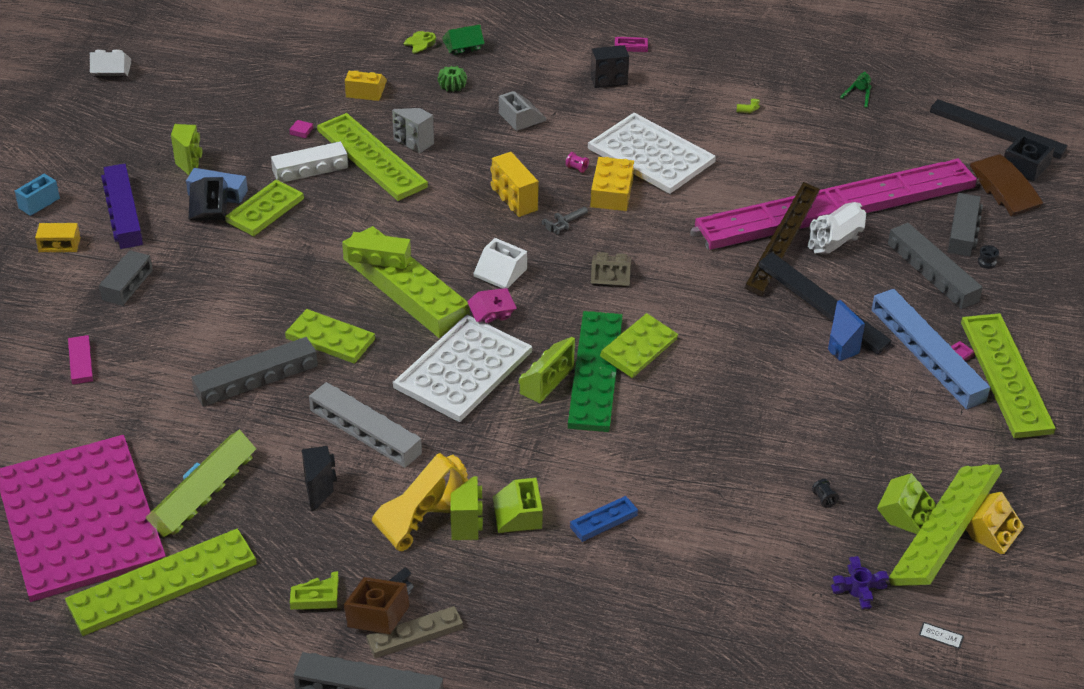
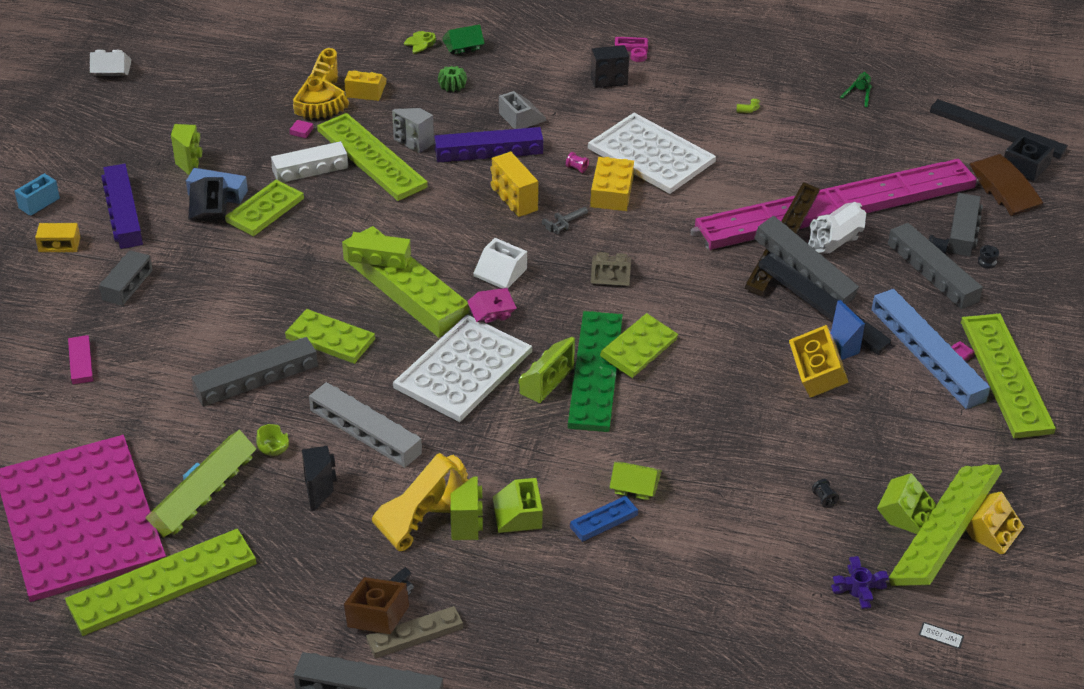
(271, 440): none -> lime hair
(315, 594): lime wing -> none
(320, 88): none -> yellow arm
(488, 144): none -> dark purple brick
(634, 479): none -> lime slope
(638, 54): none -> dark pink tile
(801, 256): none -> dark grey brick
(818, 361): none -> yellow brick
(941, 244): none -> black bush

